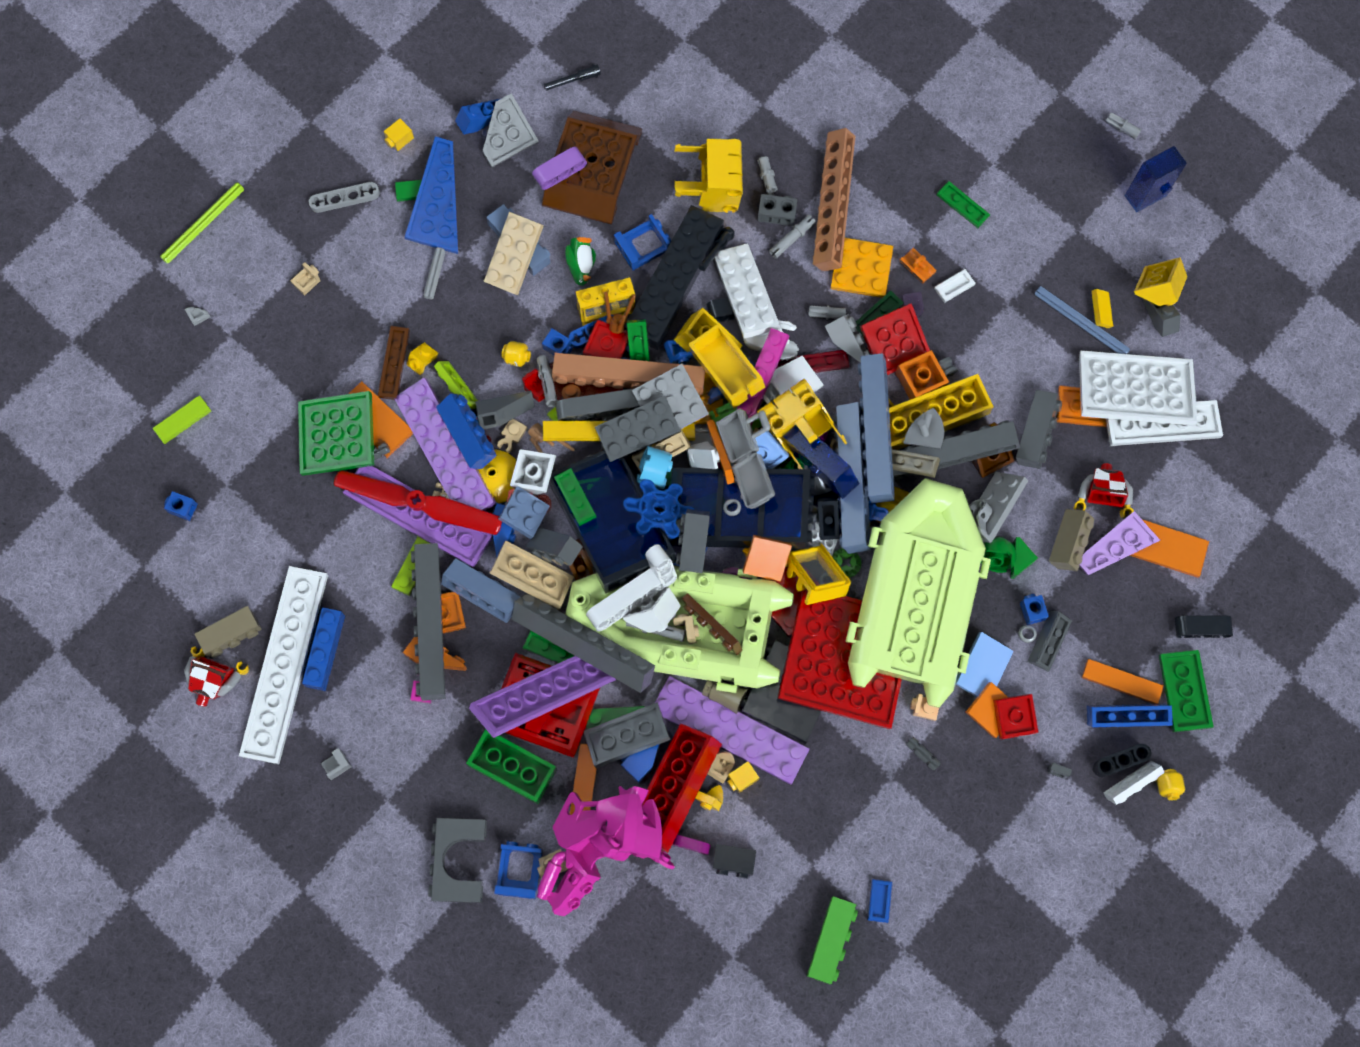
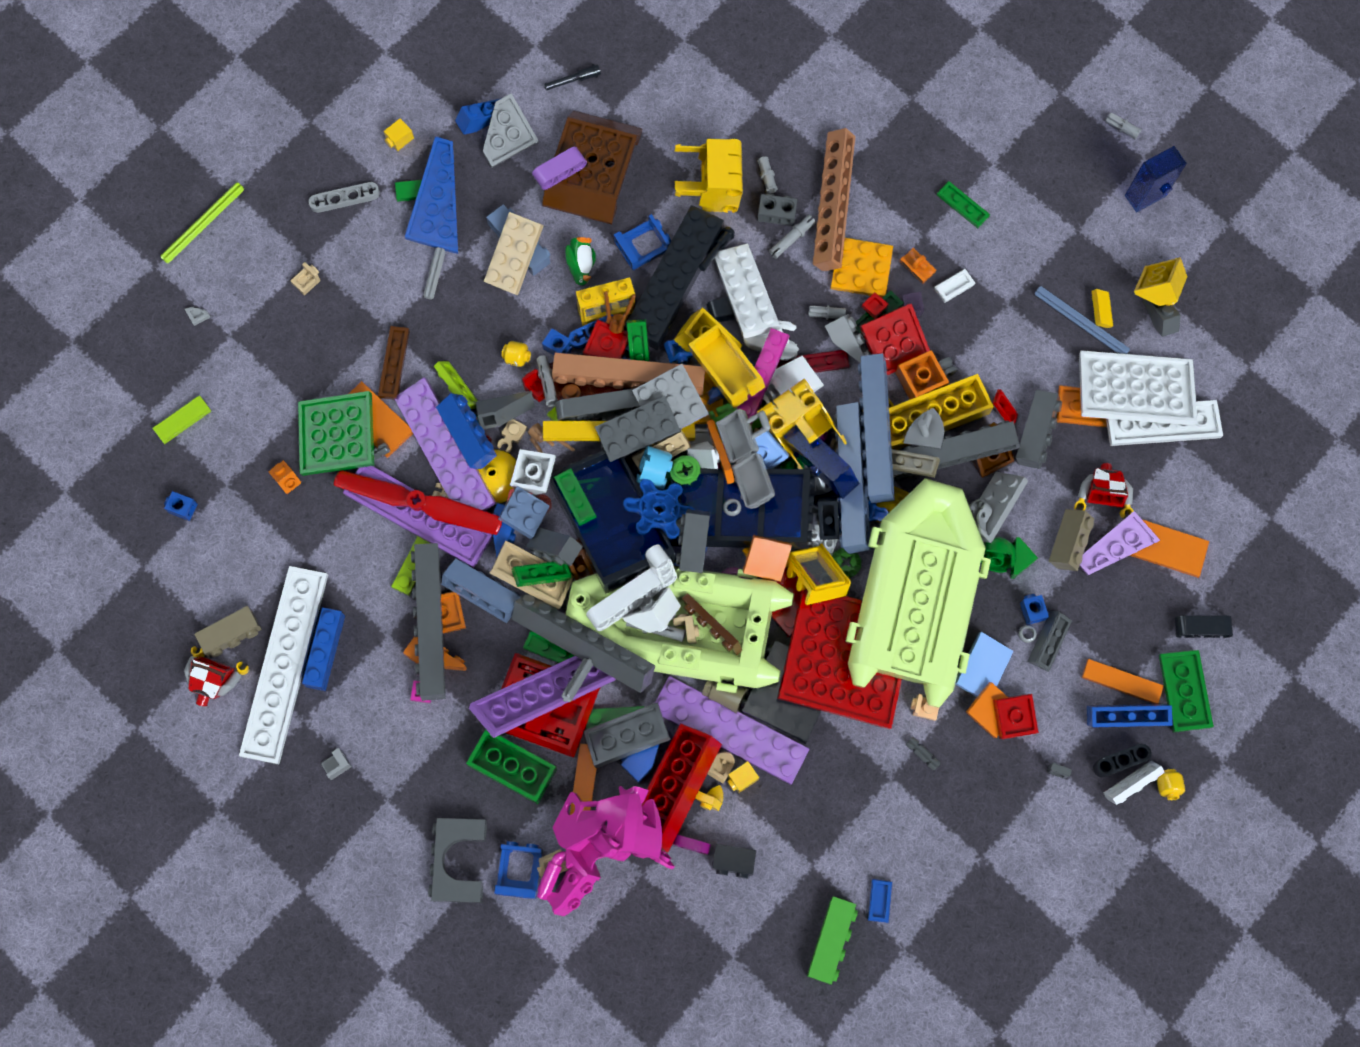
(285, 477): none -> orange bracket
(421, 357): yellow bracket -> none
(540, 574): none -> green tile
(577, 680): none -> light grey axle
(677, 467): none -> bright green gear
(874, 305): none -> red plate
(1004, 407): none -> red slope

